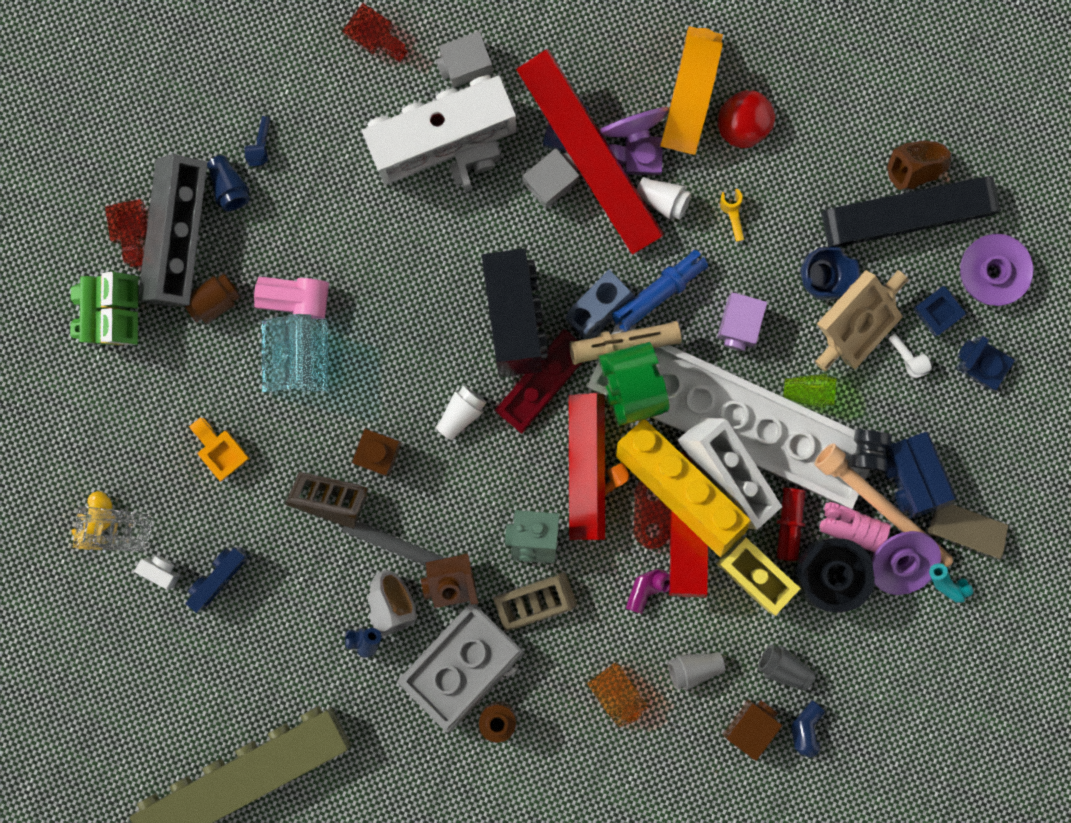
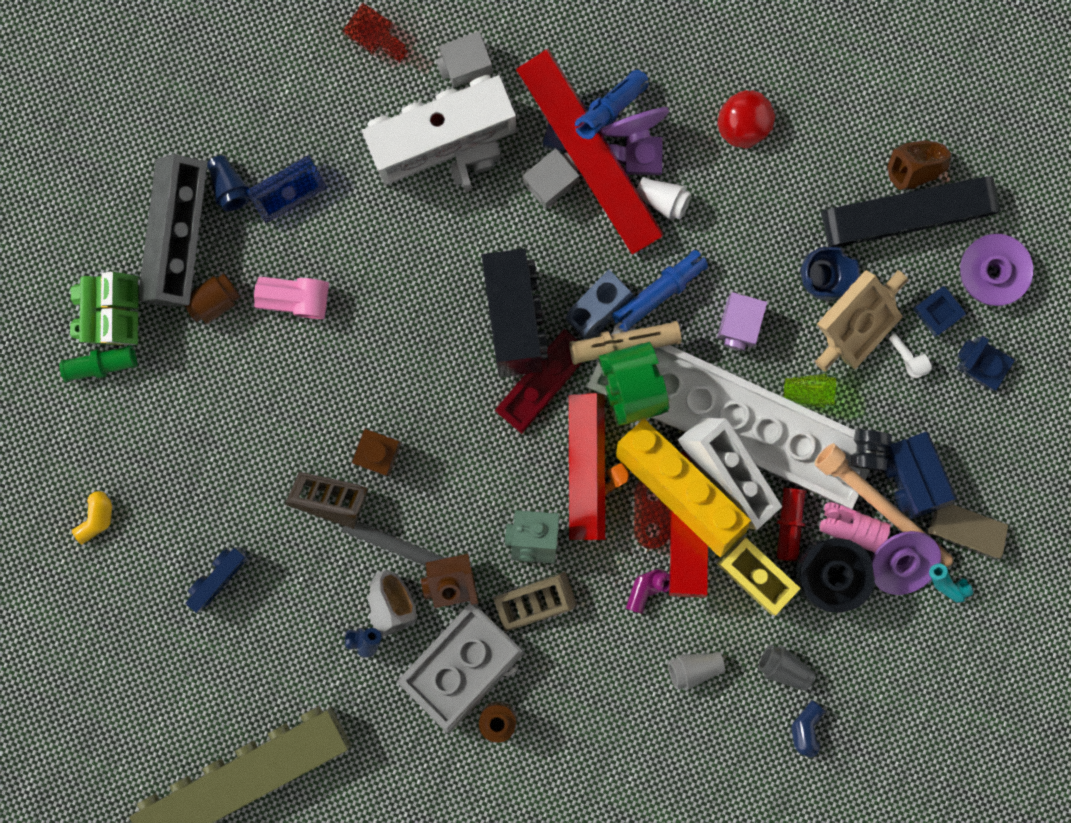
(98, 363): none -> green pin
(99, 516): clear slope -> none
(126, 226): clear red plate -> none
(158, 571): white plate -> none
(220, 452): light orange plate -> none
(257, 154): dark blue hand -> none
(286, 189): none -> clear blue brick
(295, 354): clear light blue bracket -> none
(461, 411): white cone -> none
(606, 109): none -> blue pin
(618, 695): clear orange bracket -> none
(692, 90): light orange arch -> none
(733, 211): yellow hand -> none
(753, 728): reddish brown brick -> none

